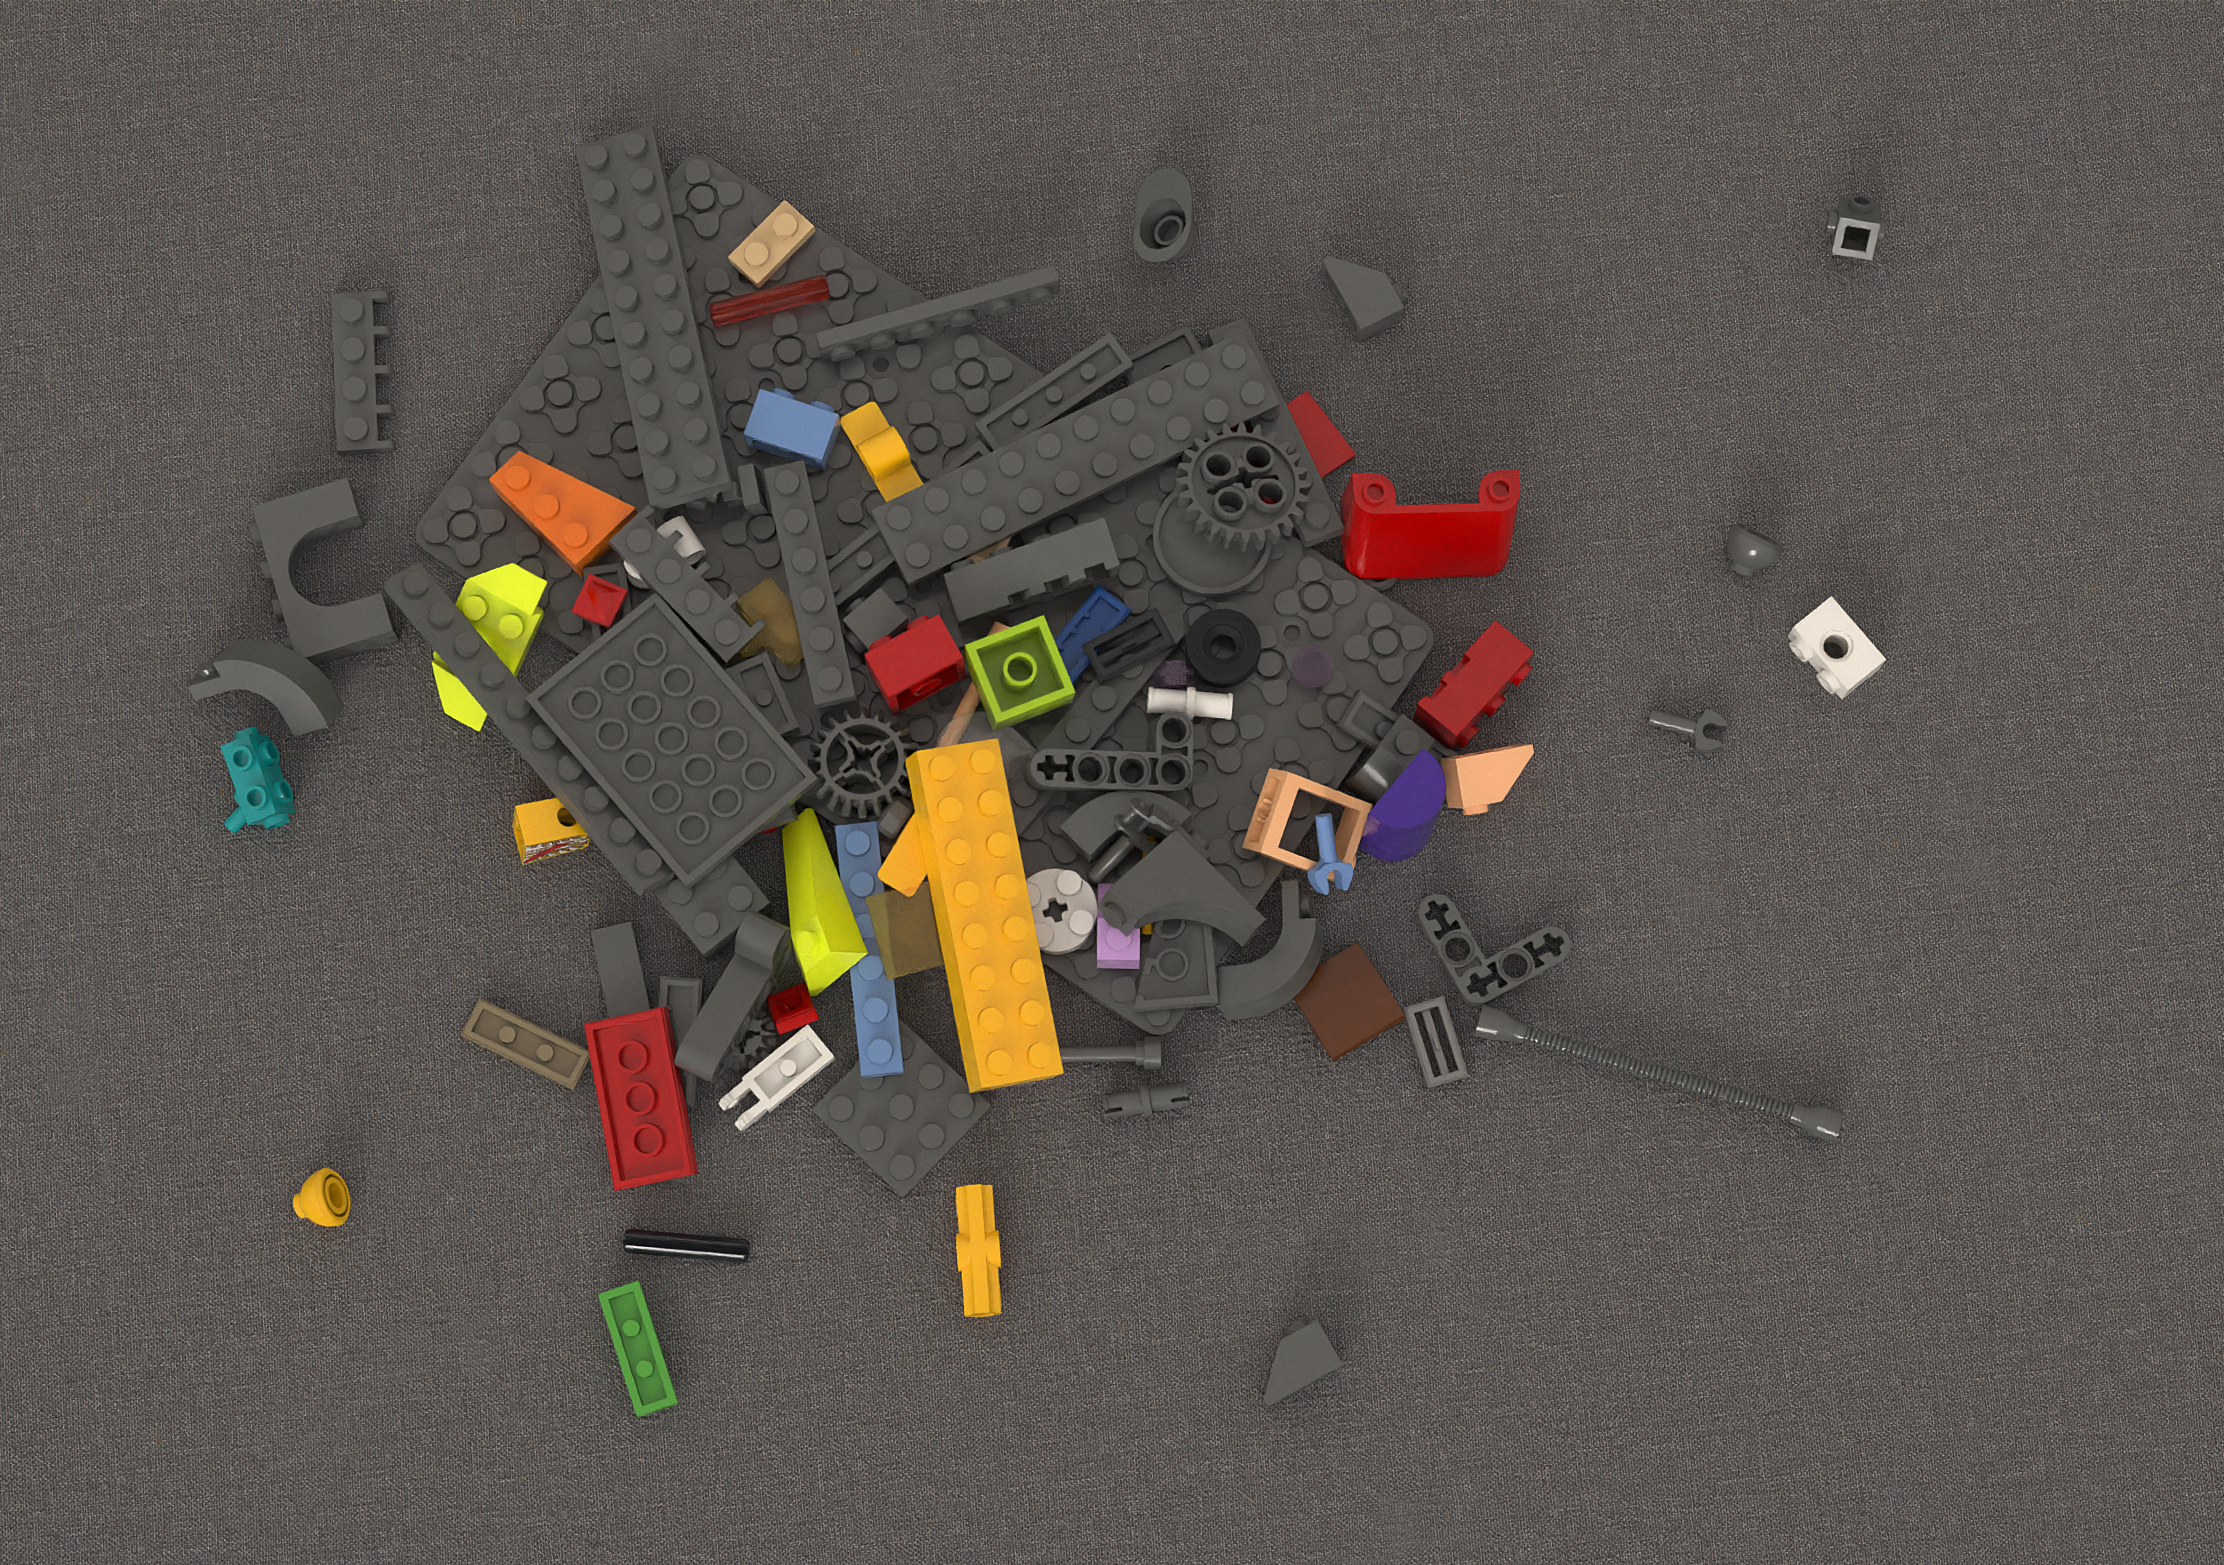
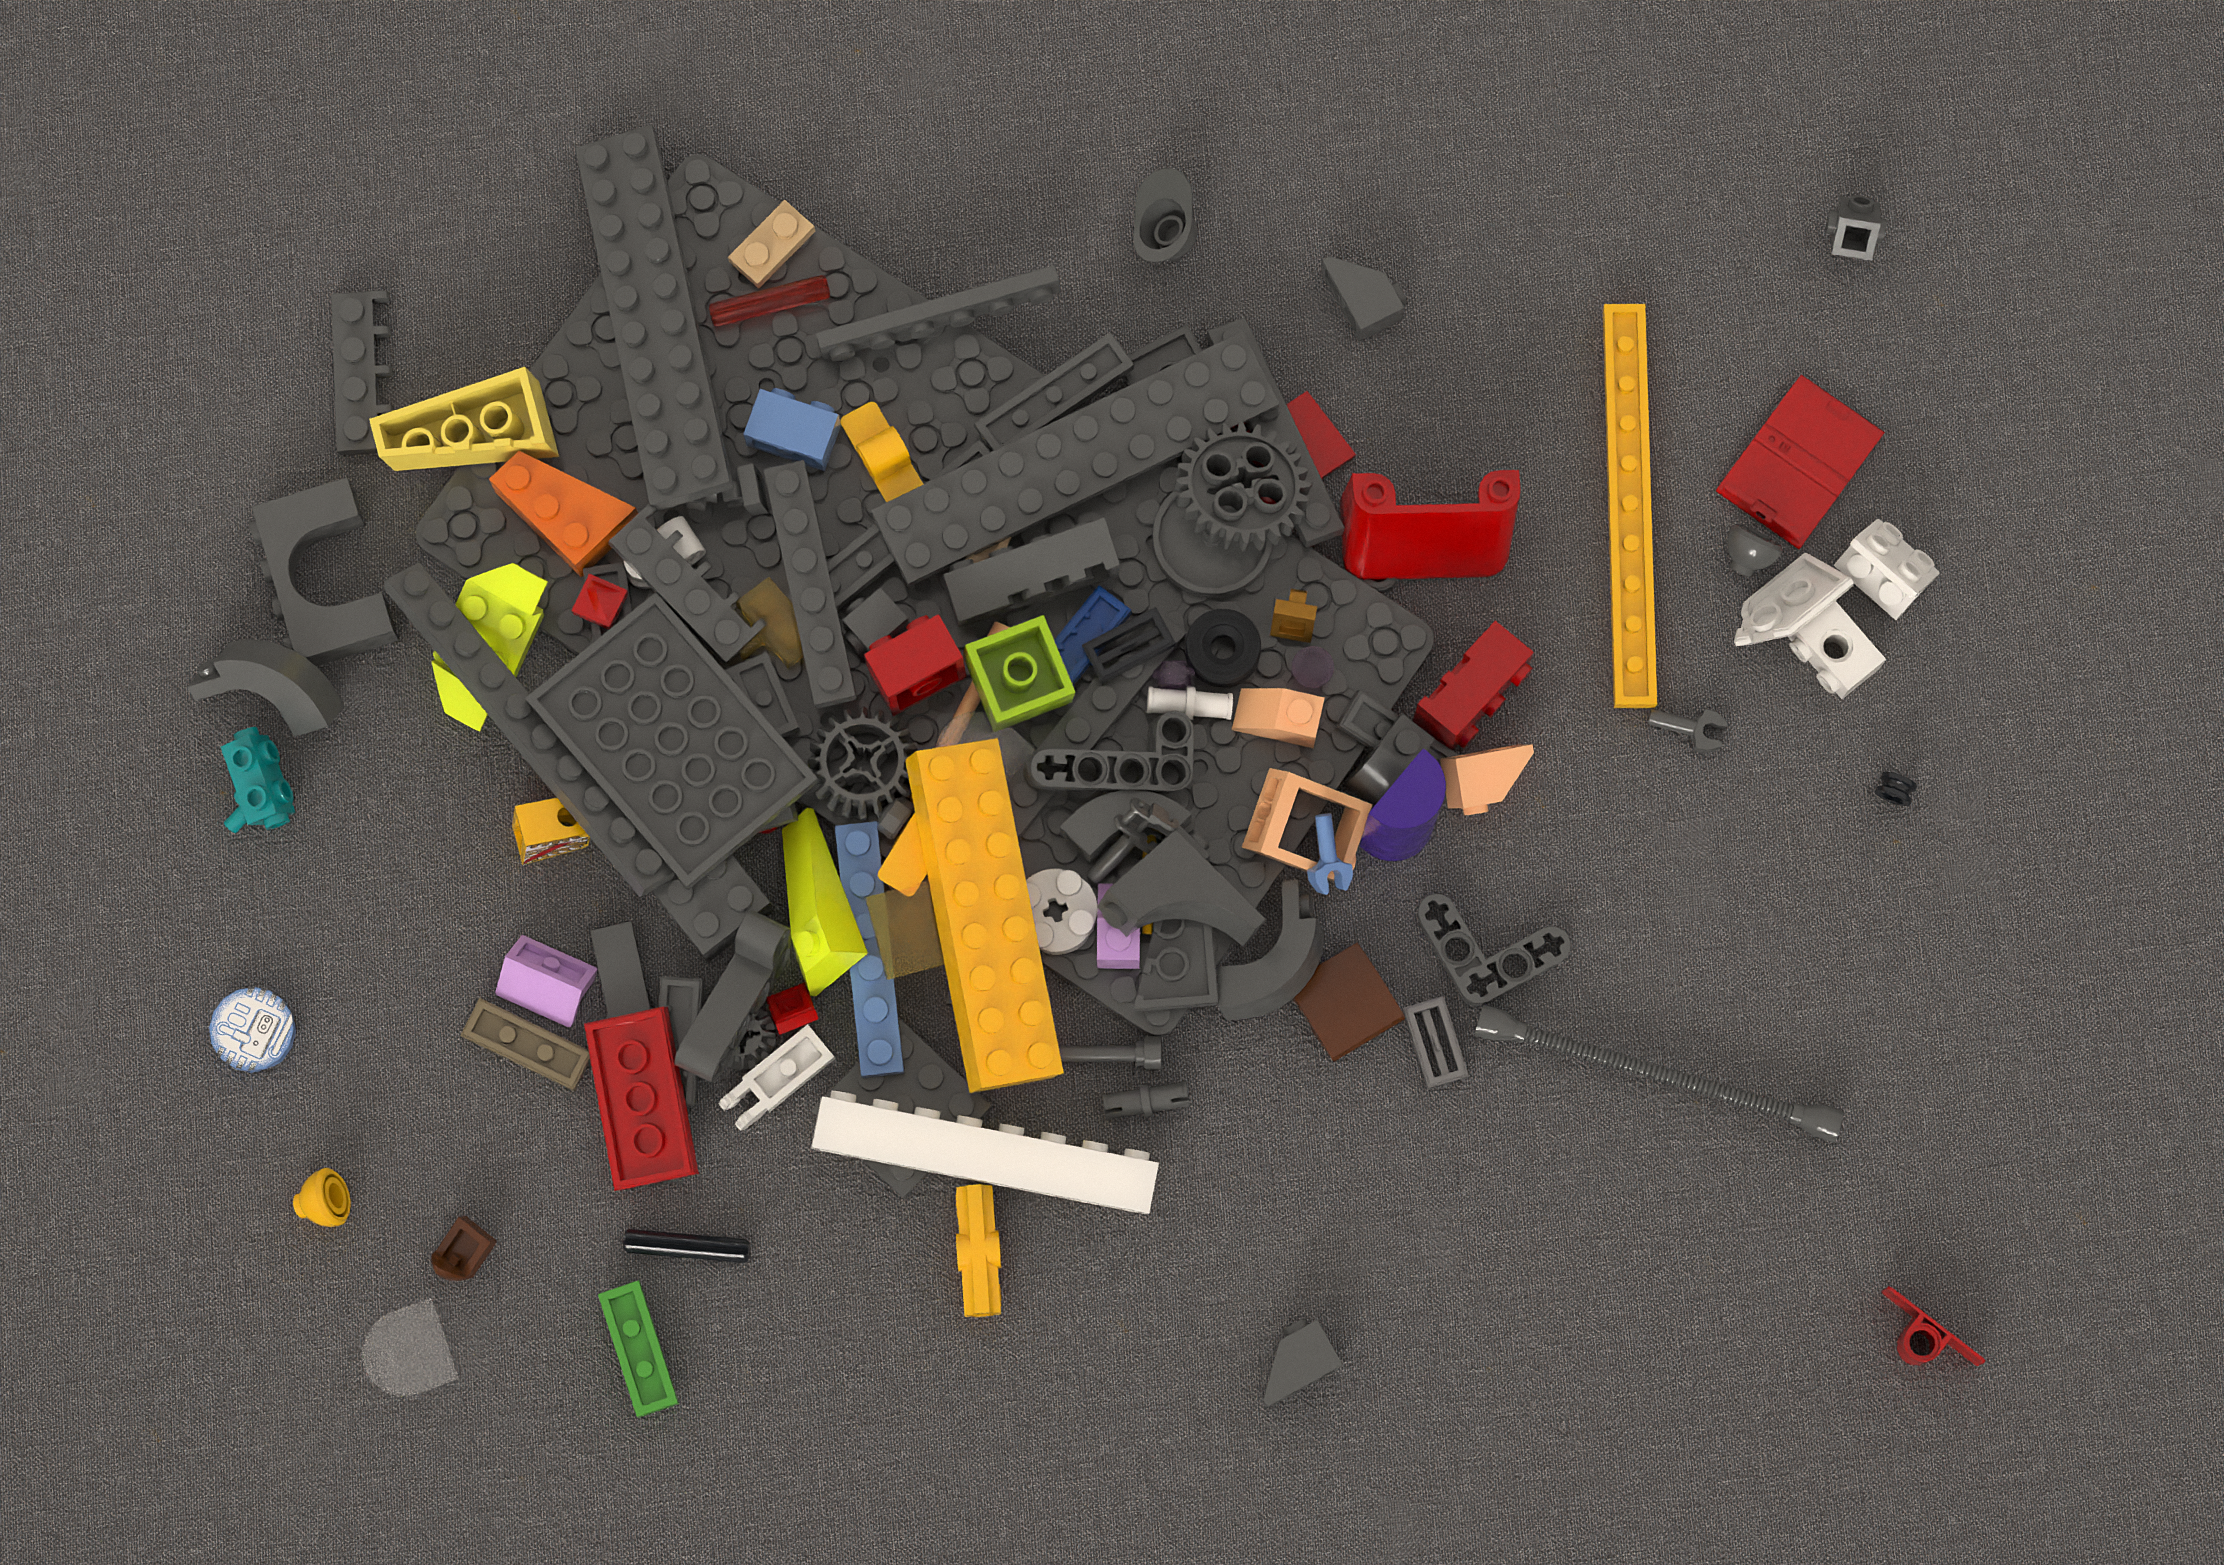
(252, 1029): none -> tile
(409, 1352): none -> clear tile
(462, 1251): none -> reddish brown plate
(468, 426): none -> light yellow wedge
(544, 980): none -> lavender panel
(985, 1154): none -> white brick
(1279, 715): none -> light nougat slope
(1294, 618): none -> pearl gold tile
(1629, 506): none -> yellow plate
(1790, 600): none -> white tile
(1800, 461): none -> red piece
(1887, 567): none -> white bracket
(1896, 788): none -> black bush
(1933, 1331): none -> red piece

